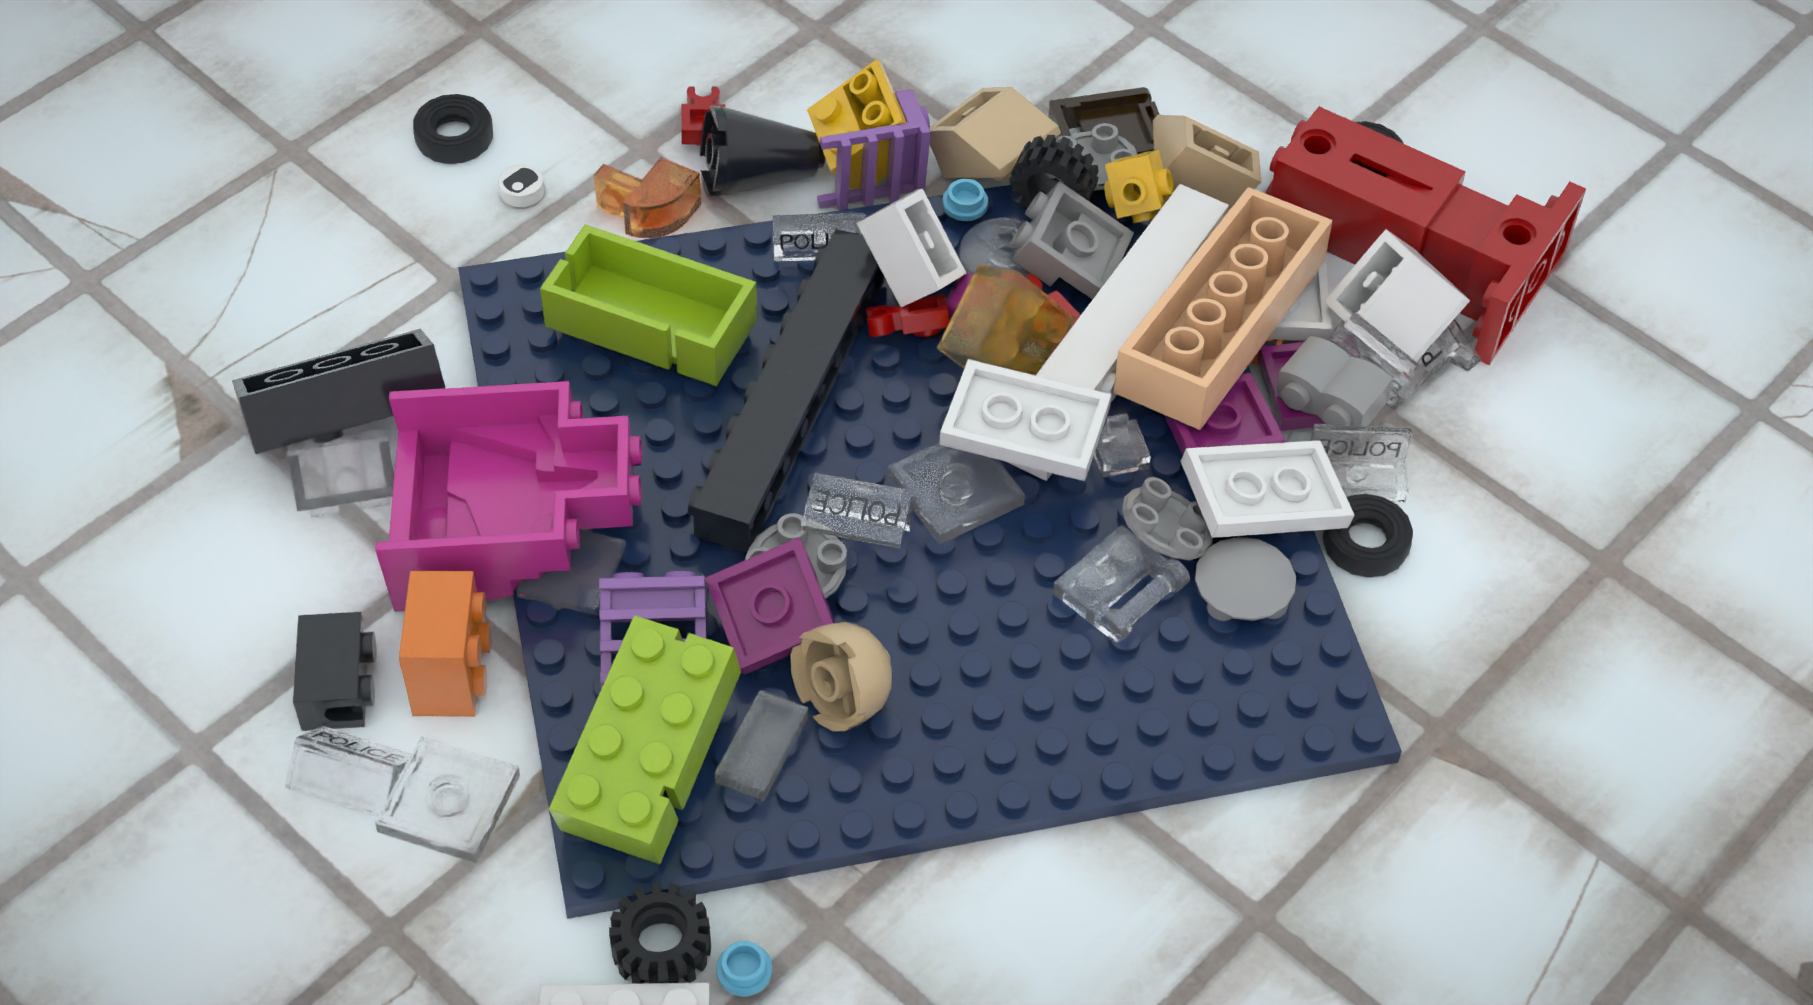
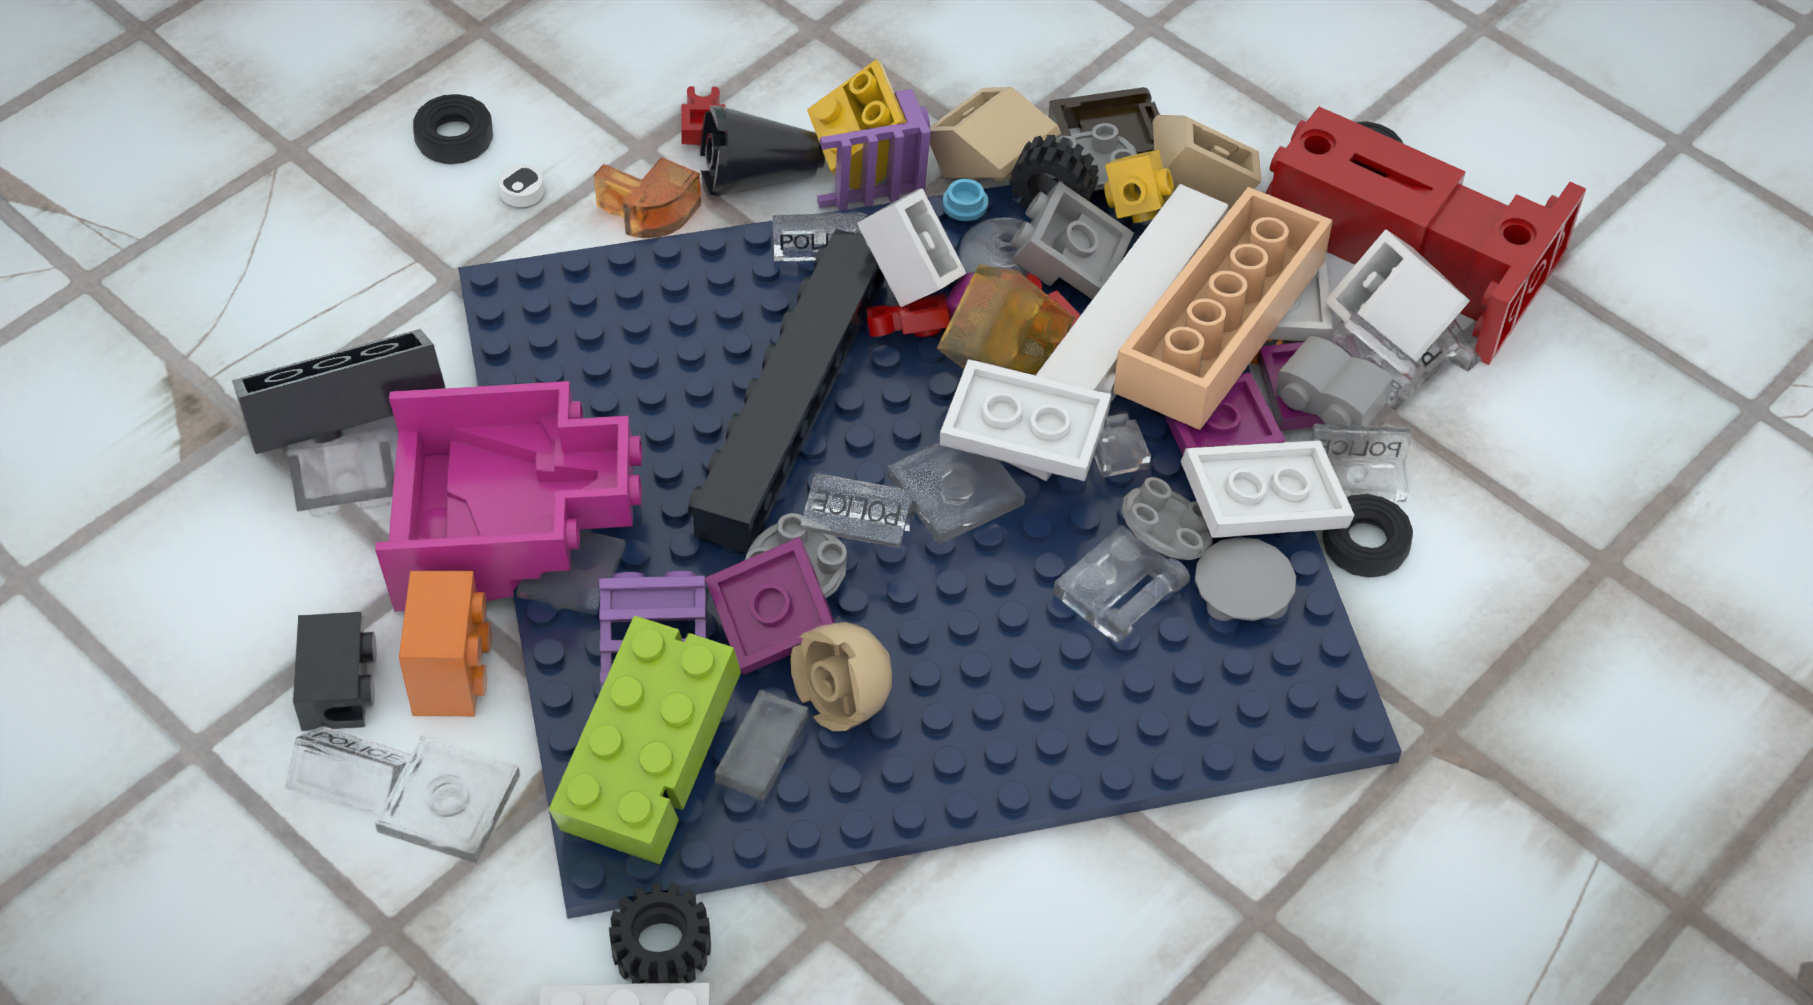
(649, 304): lime piece -> none
(744, 969): medium azure plate -> none

